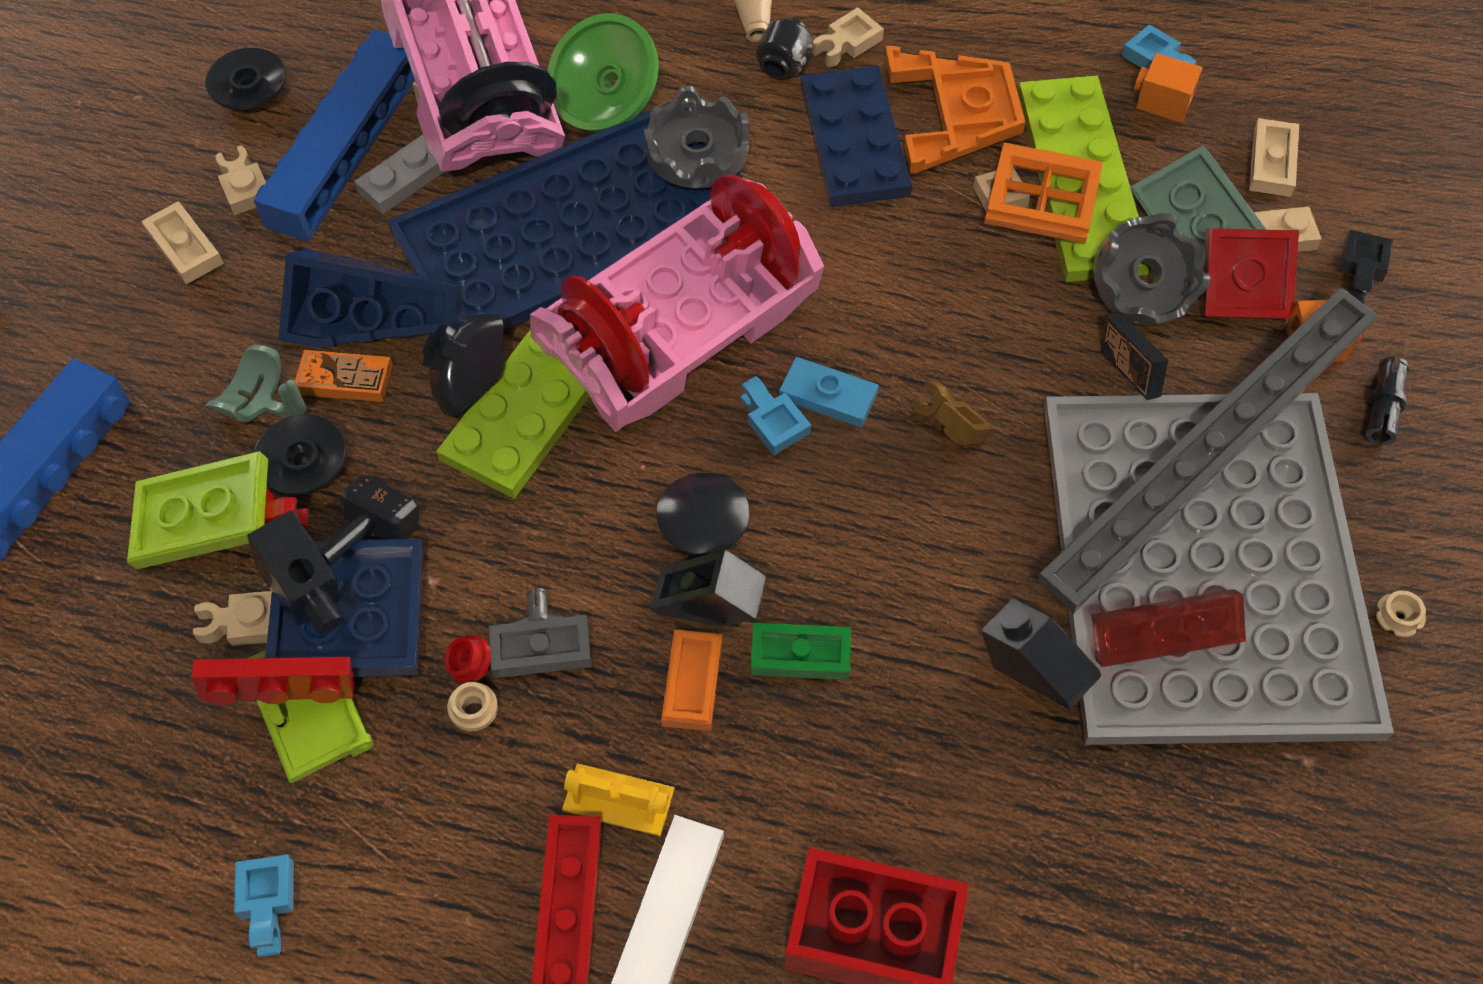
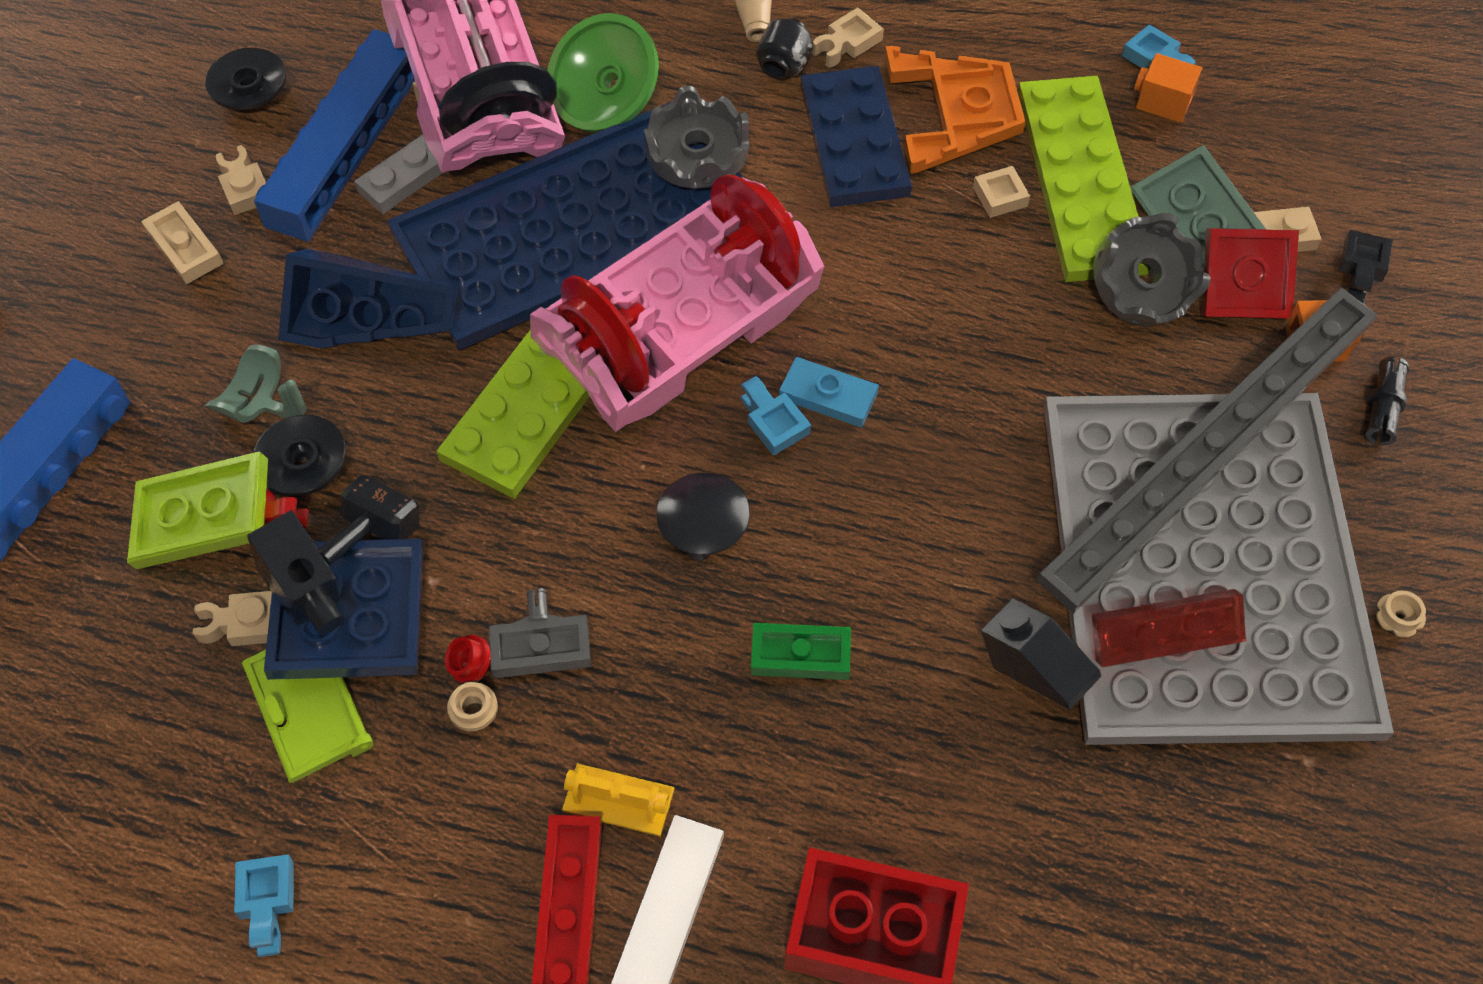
(273, 679): red plate -> none
(343, 375): tile -> none
(464, 361): black piece -> none
(692, 680): orange tile -> none
(710, 590): black slope -> none
(960, 420): pearl gold plate -> none
(1037, 220): orange piece -> none
(1134, 356): black tile -> none
(1274, 157): tan plate -> none

